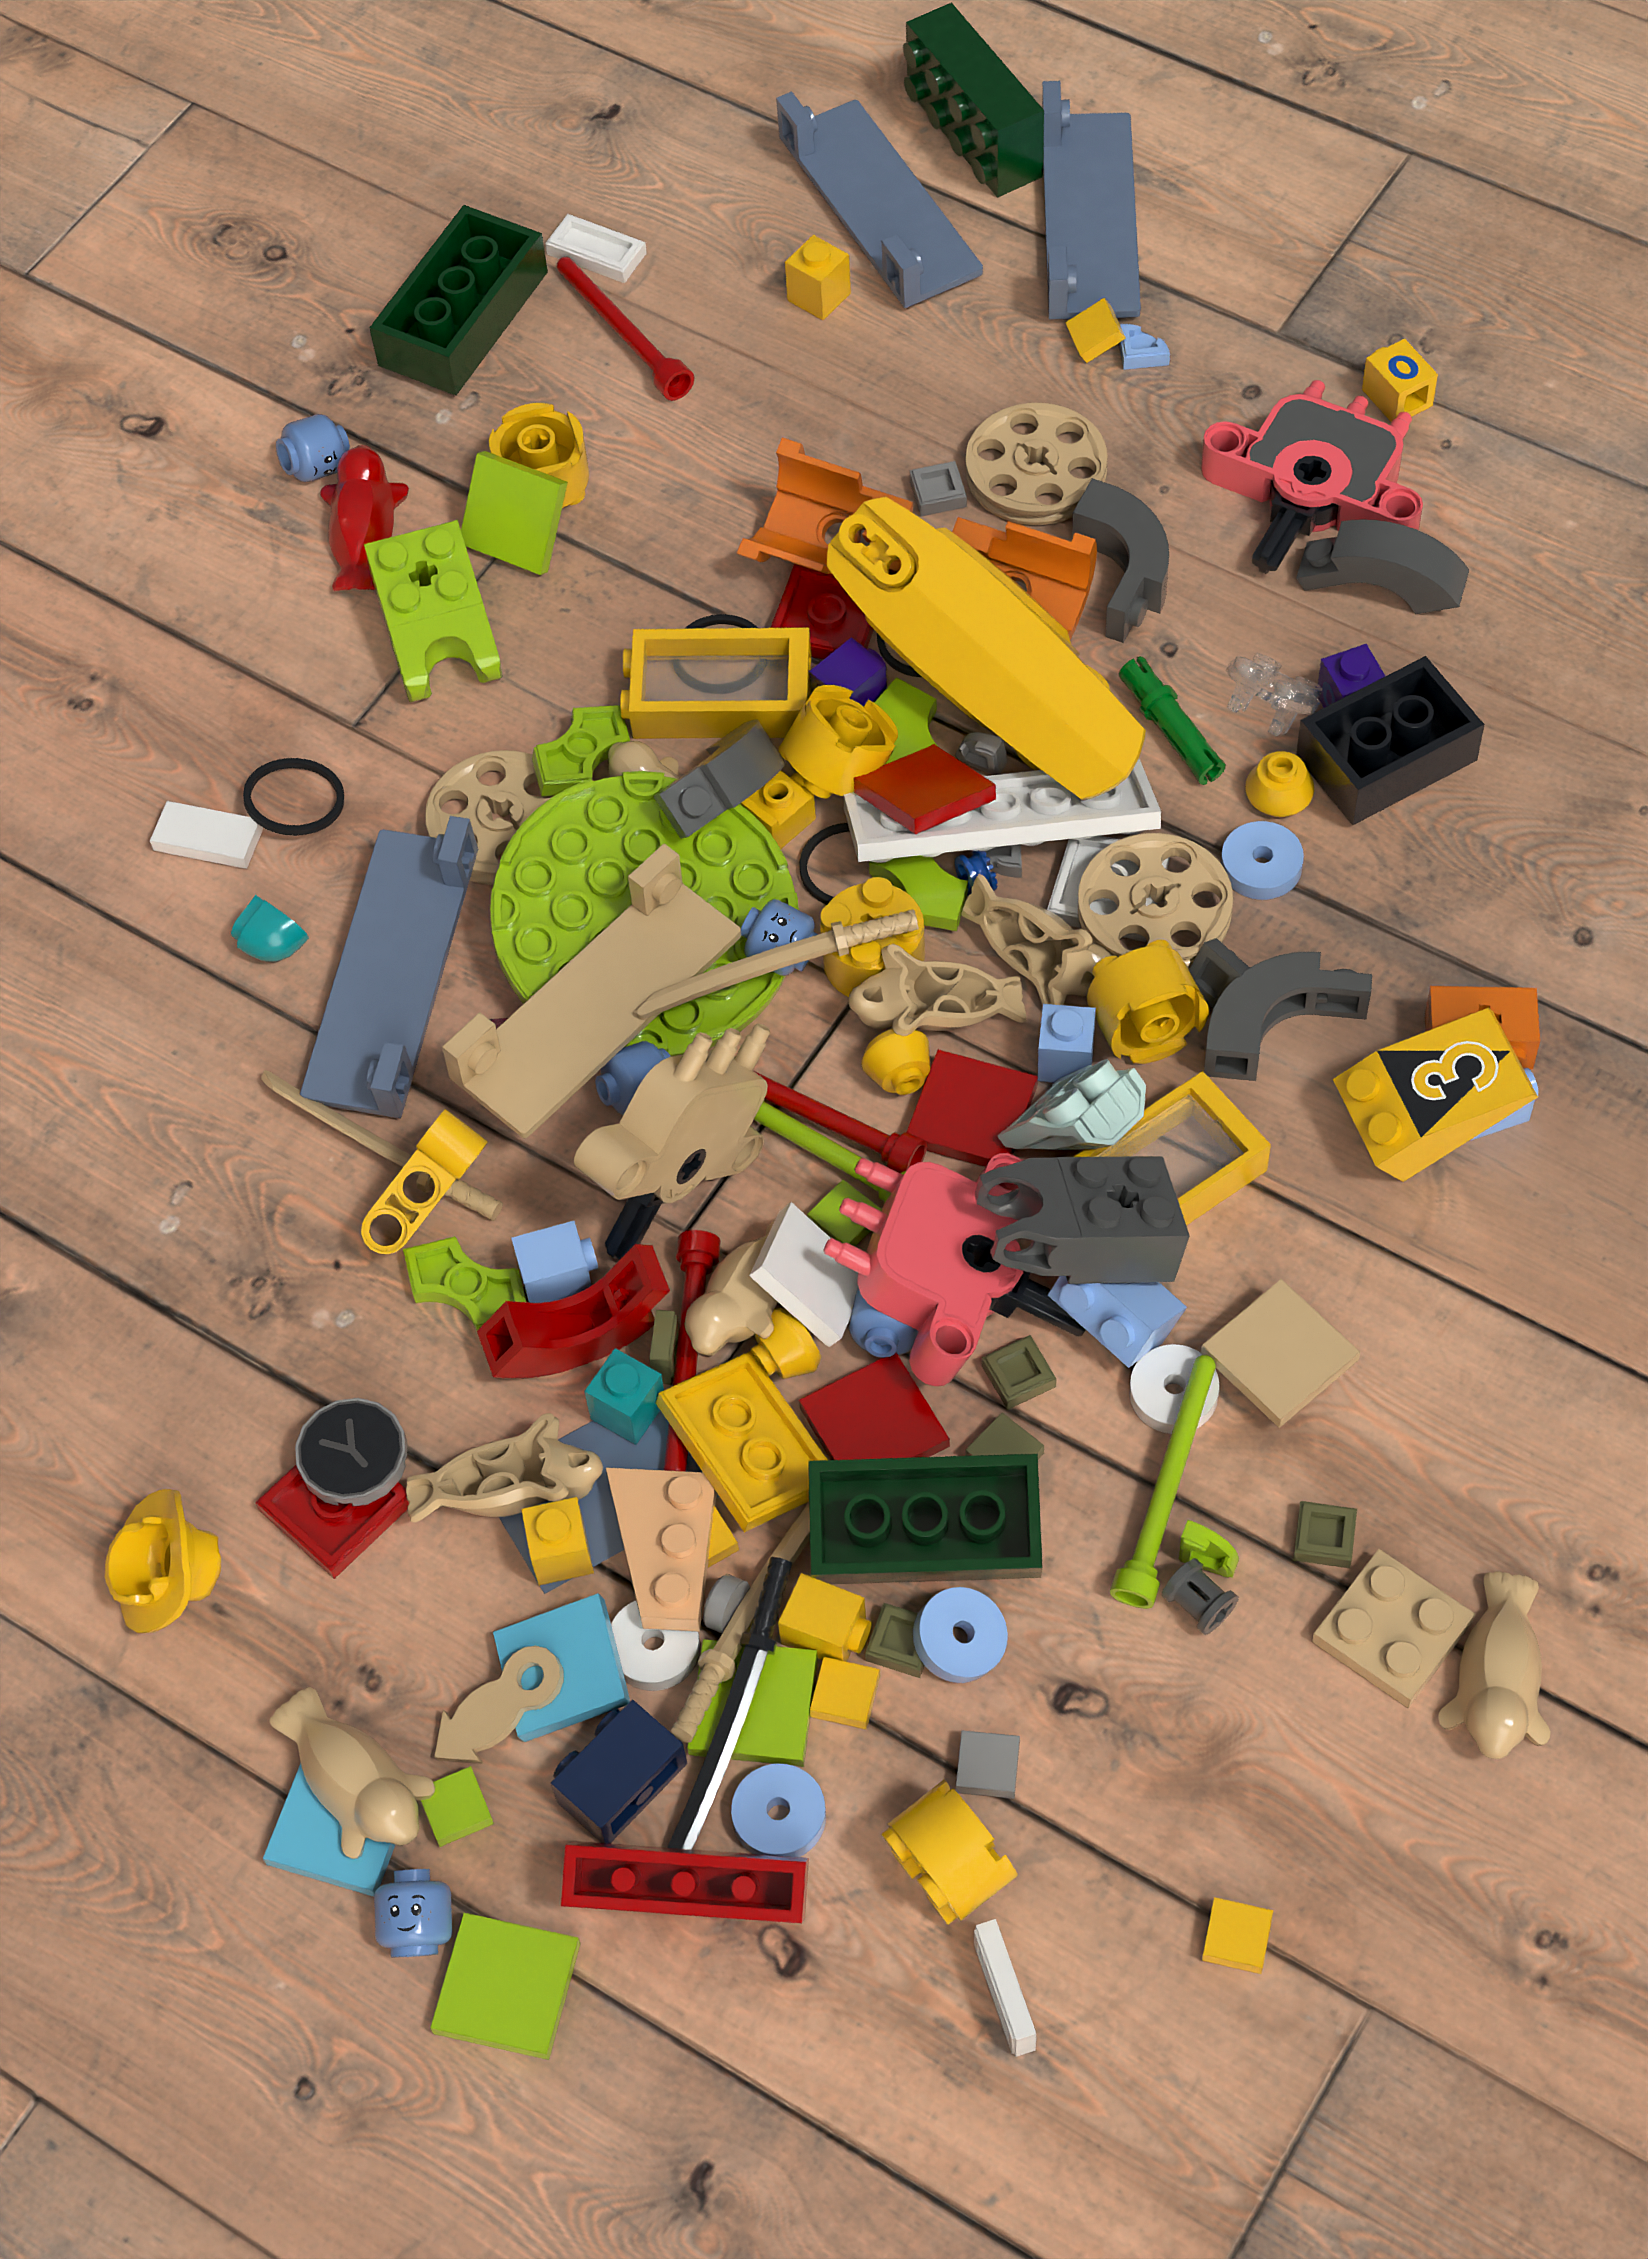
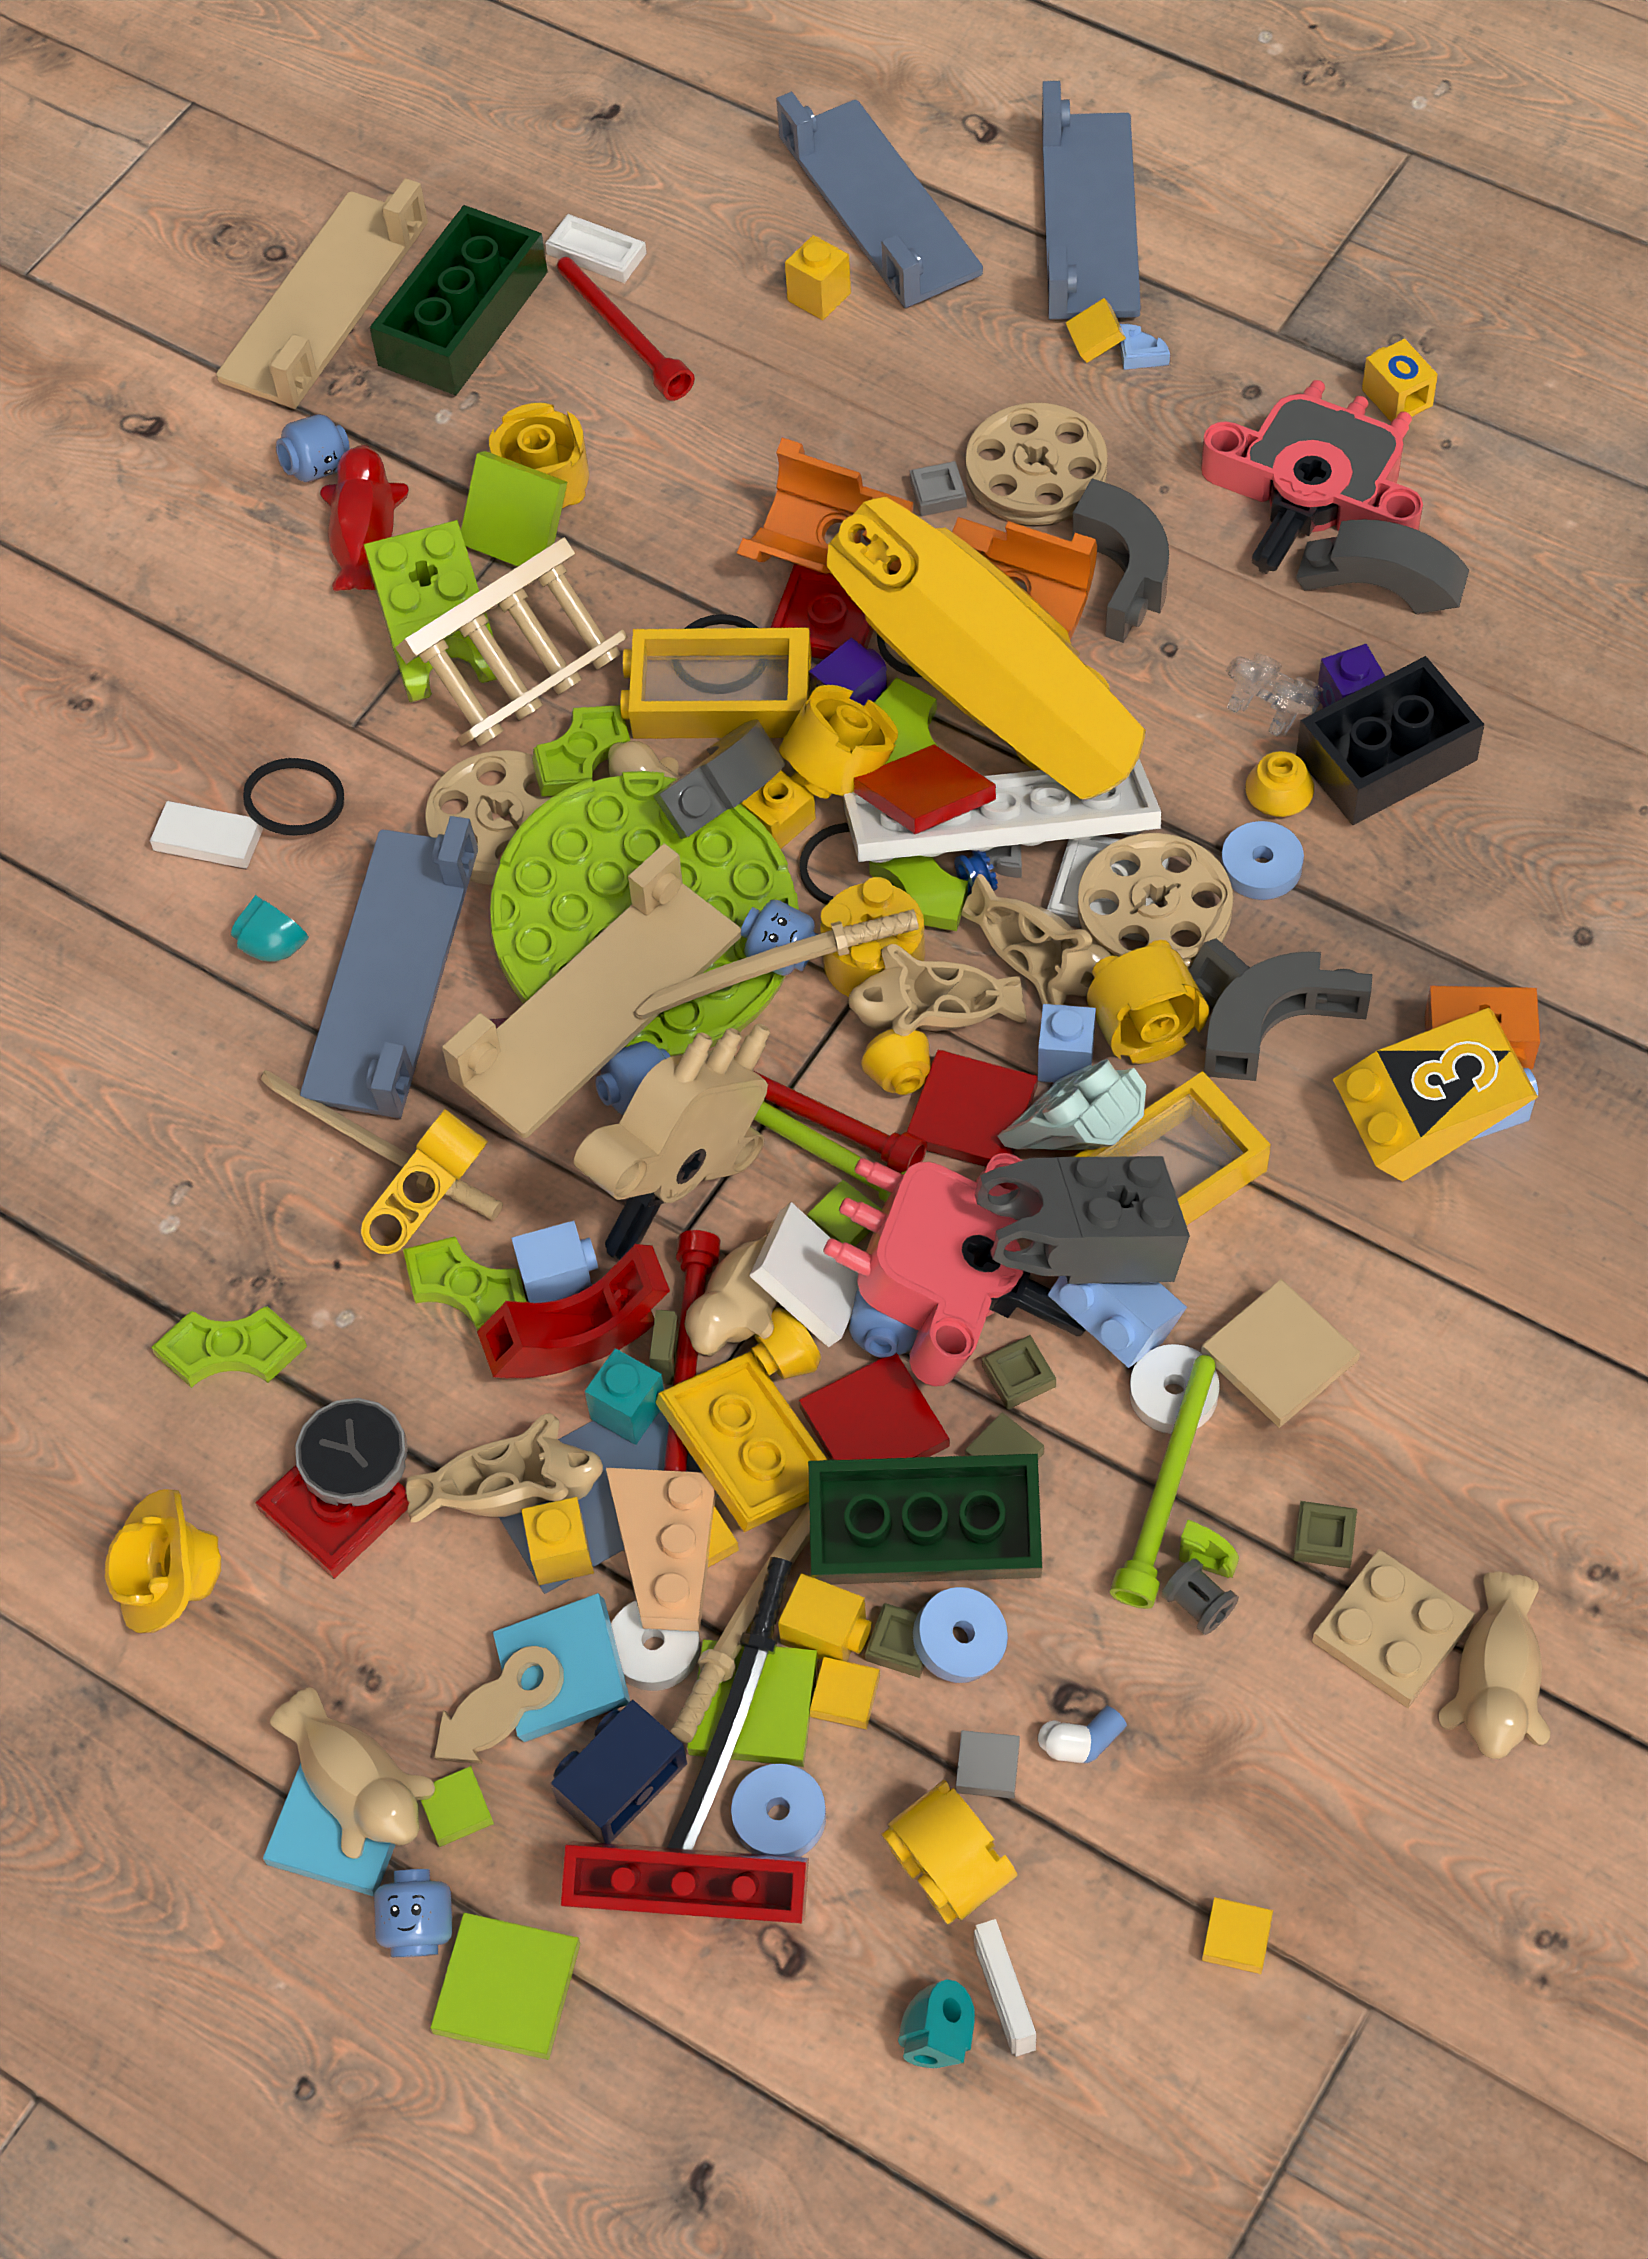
(253, 1345): none -> lime tile
(325, 295): none -> tan bracket
(470, 621): none -> tan fence
(724, 1601): light grey tile -> none
(938, 2026): none -> teal piece
(974, 100): dark green brick -> none
(983, 752): light grey tile -> none
(1081, 1742): none -> arm
(1160, 705): green pin -> none

